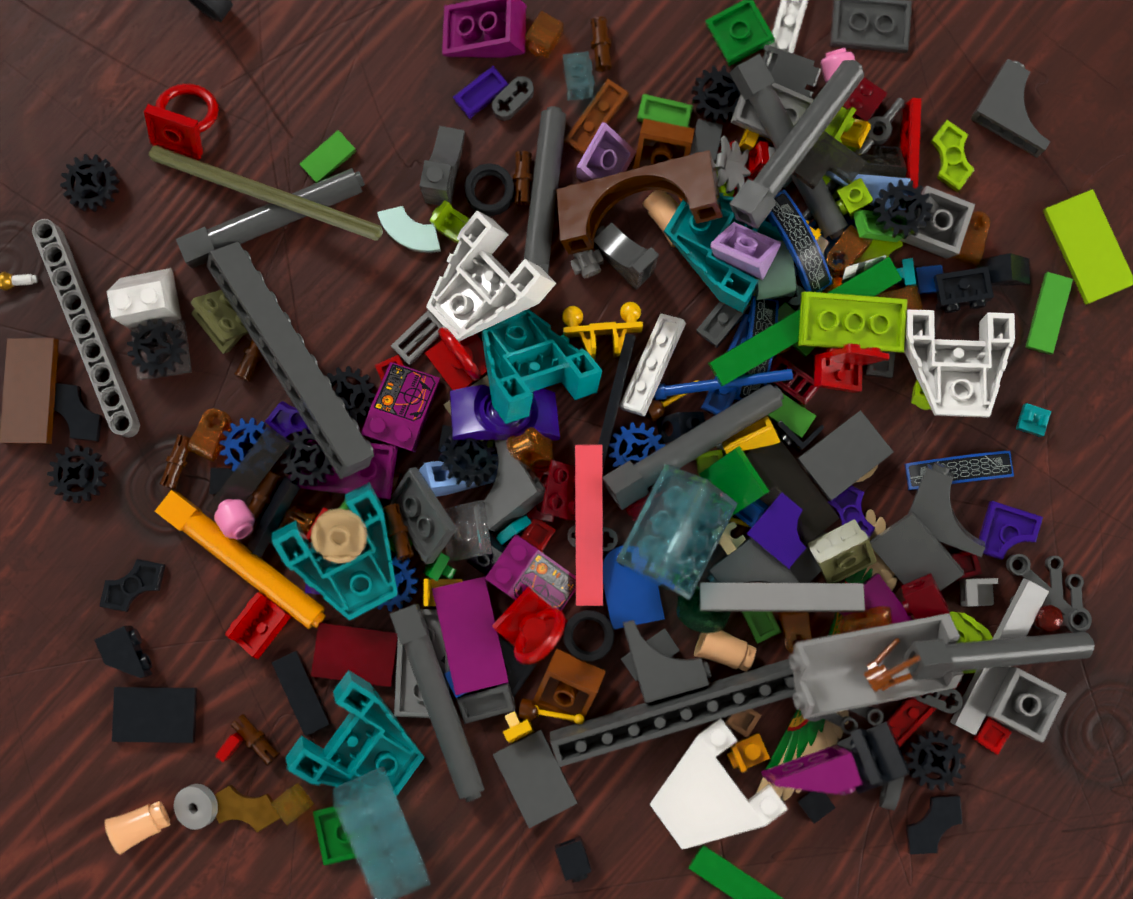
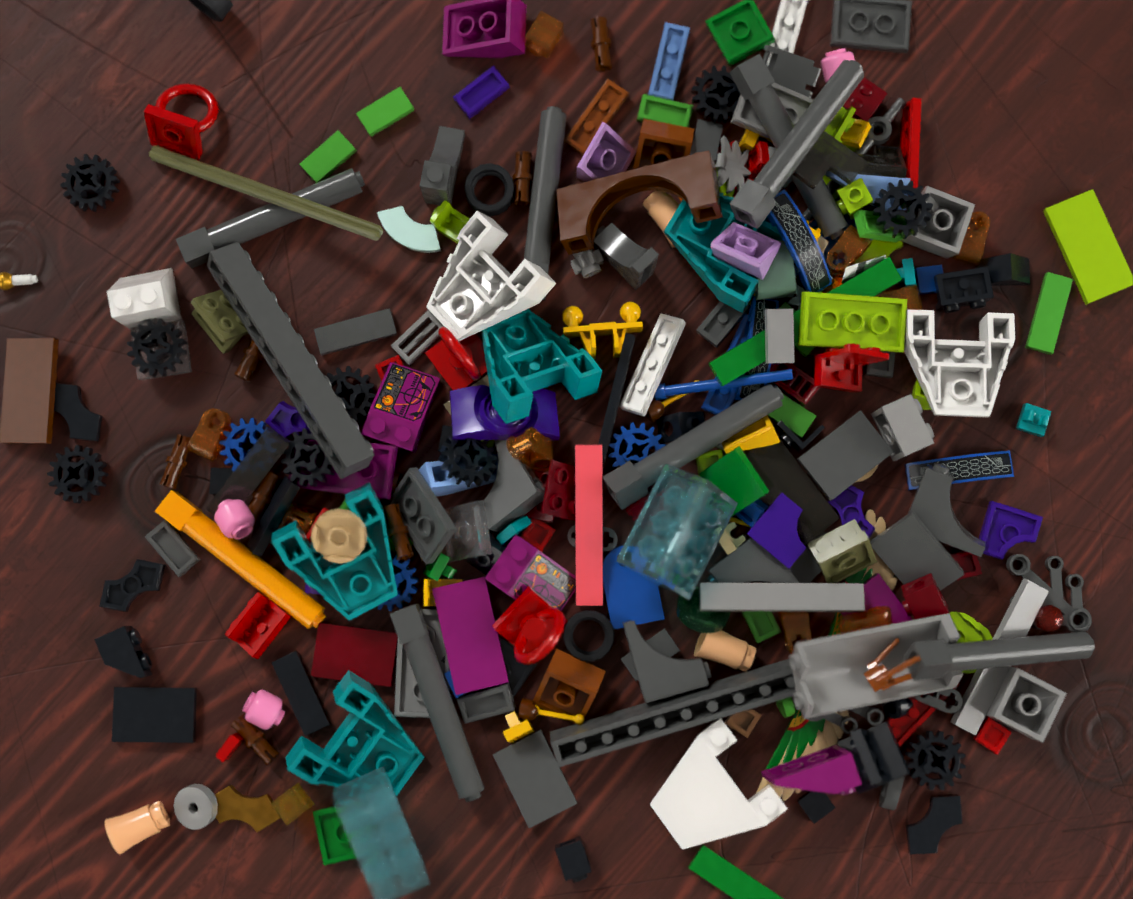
(77, 319): light grey beam -> none
(172, 548): none -> dark grey tile
(263, 709): none -> bright pink head
(355, 331): none -> dark grey tile
(385, 111): none -> bright green tile
(517, 102): dark grey beam -> none
(578, 75): clear light blue head -> none
(669, 61): none -> medium blue tile
(747, 752): light orange bracket -> none
(779, 336): none -> light grey tile
(786, 707): none -> bright green tile
(897, 708): none -> black tile
(903, 426): none -> light grey slope
(954, 165): lime tile -> none
(977, 592): light grey panel -> none
(1004, 110): dark grey arch -> none

